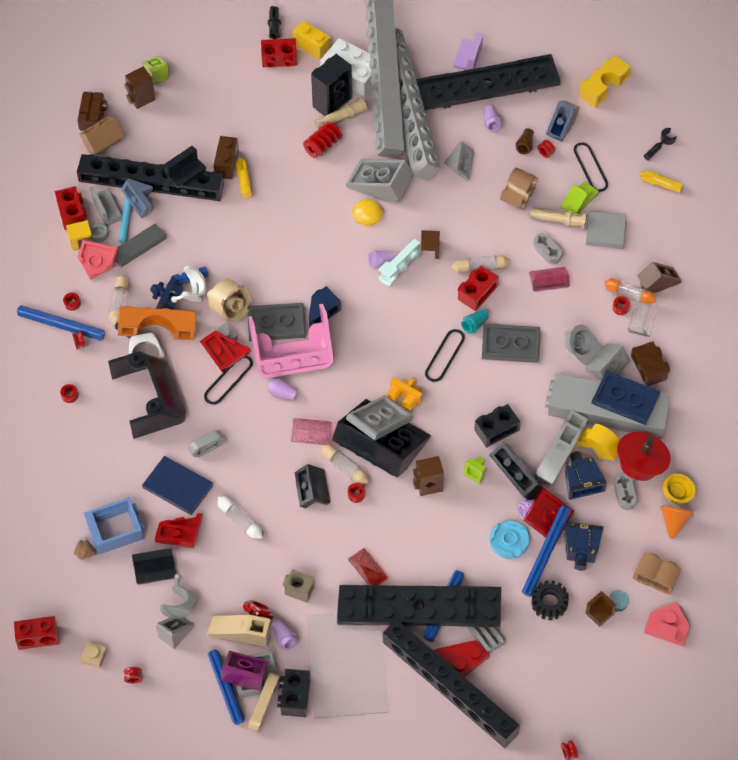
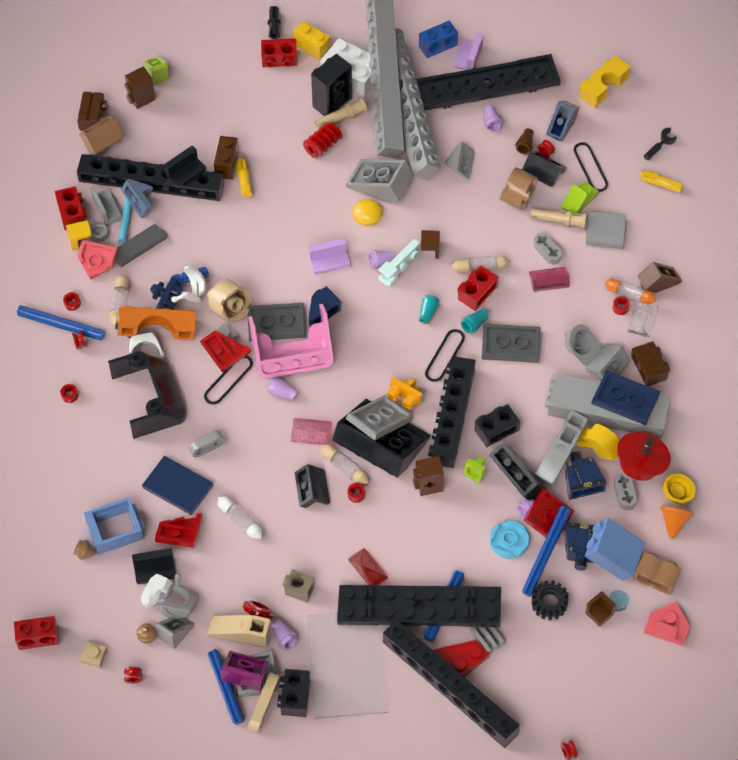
(146, 633): none -> medium nougat plate
(156, 591): none -> white rock
(329, 256): none -> lavender panel
(428, 308): none -> teal cone
(438, 39): none -> blue brick
(459, 368): none -> black brick
(543, 168): none -> black panel
(614, 549): none -> medium blue brick

